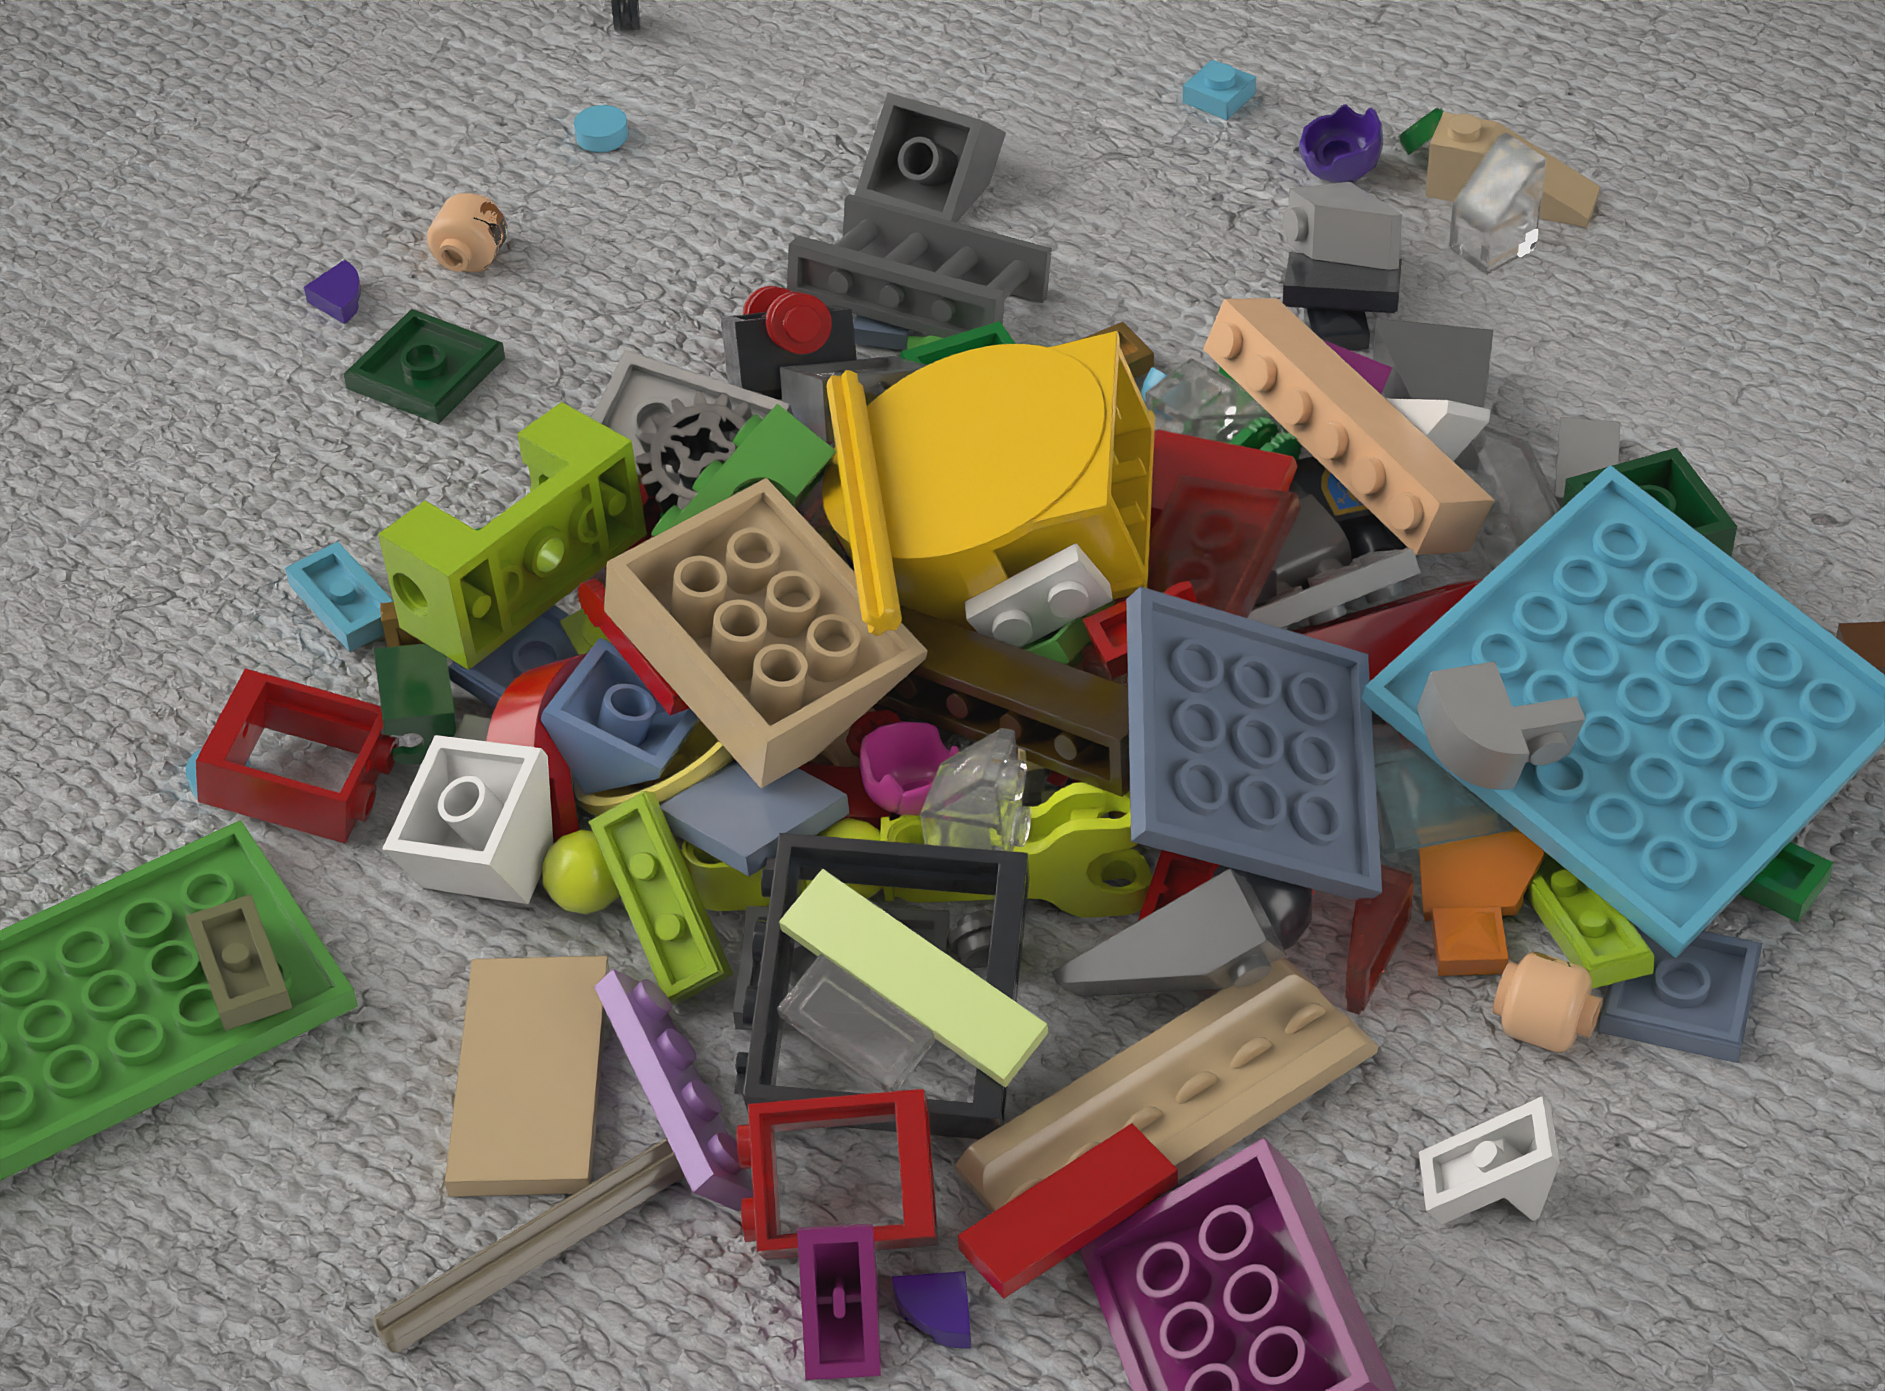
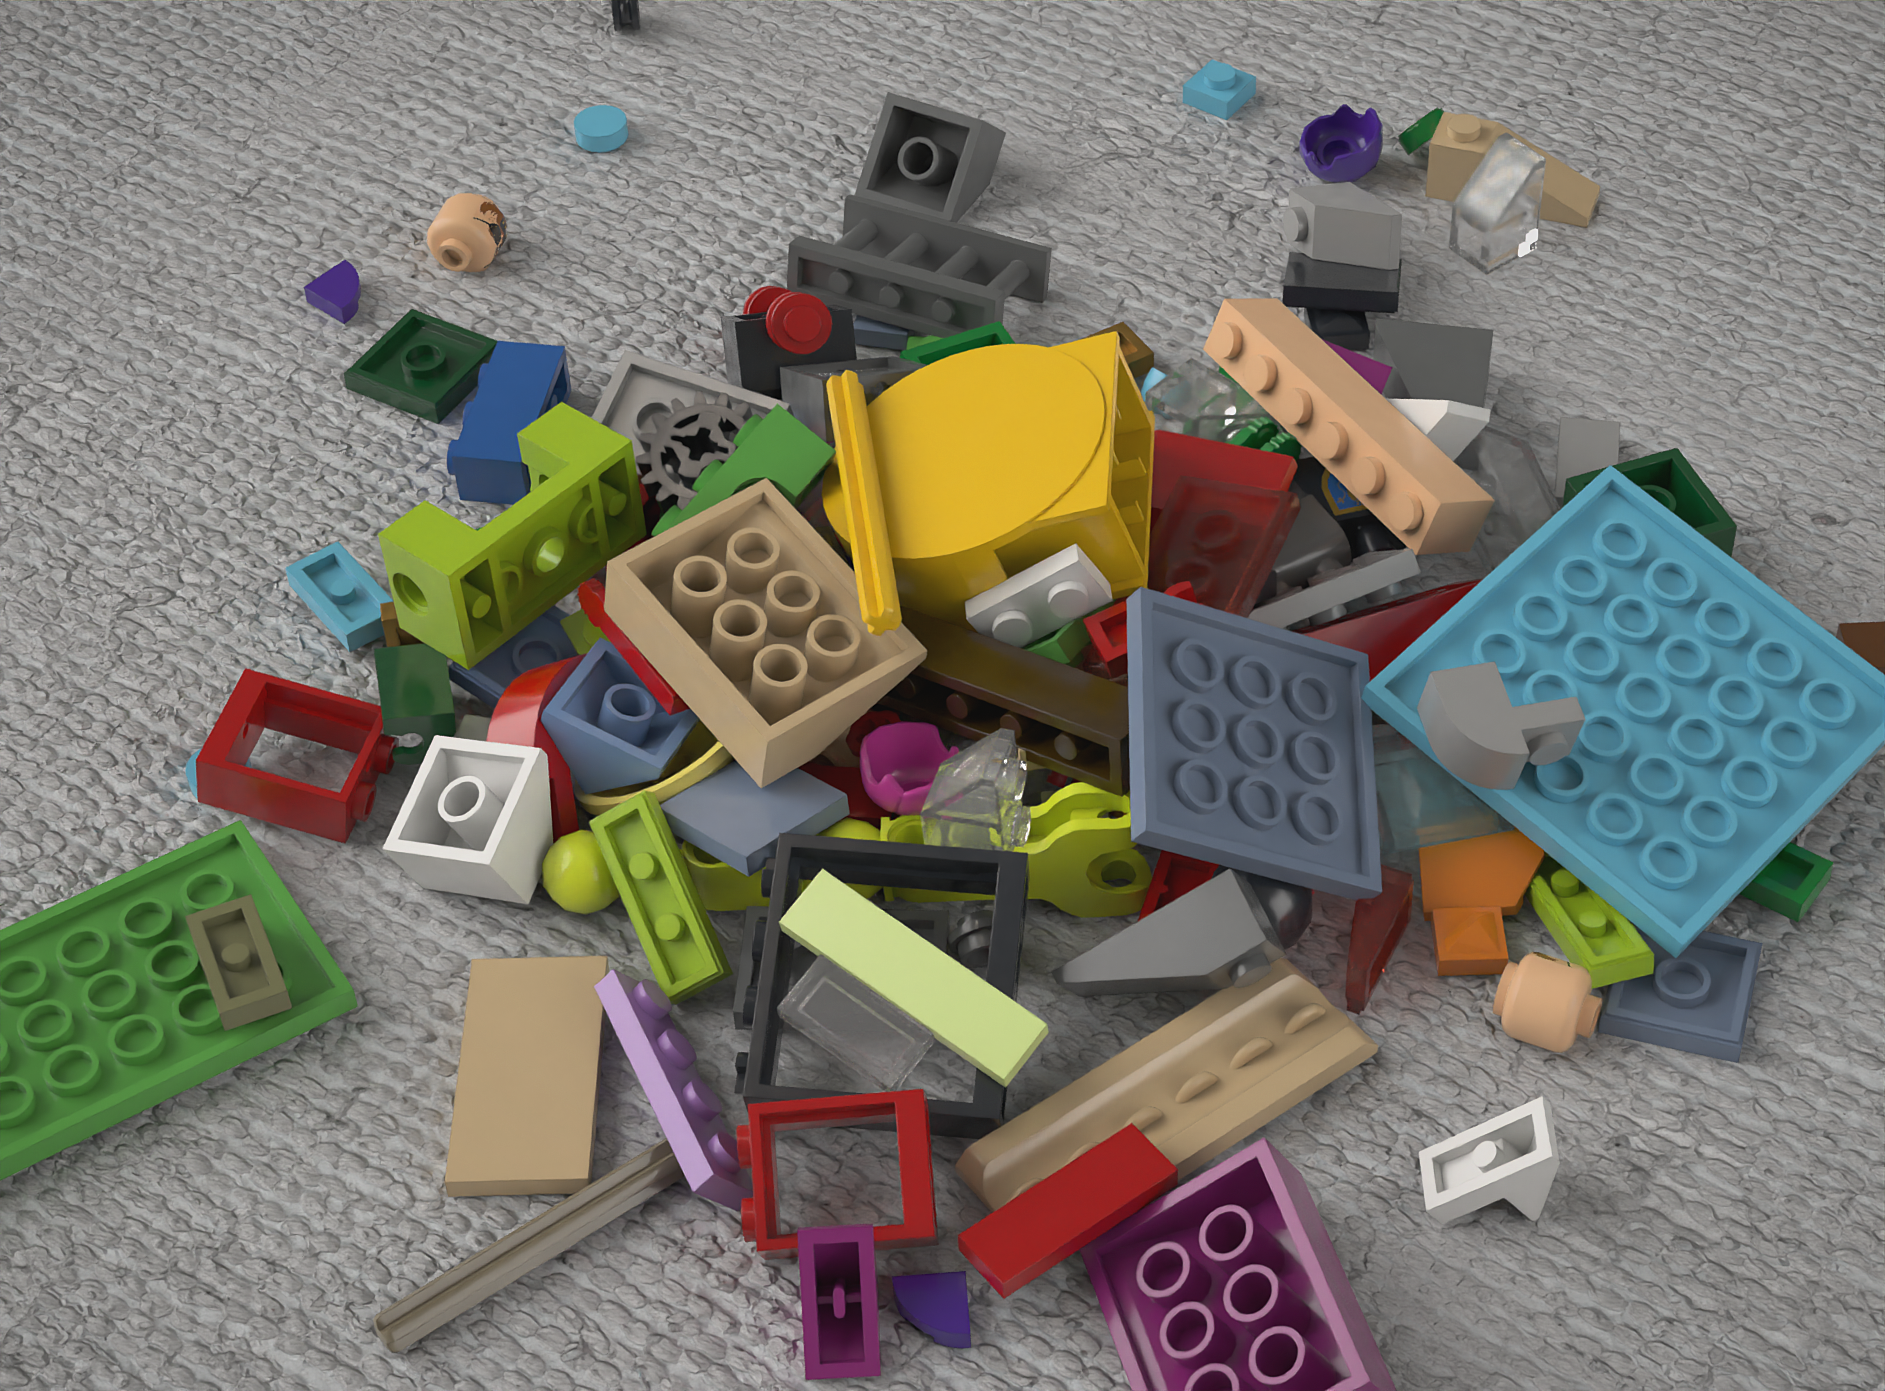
(511, 394): none -> blue brick

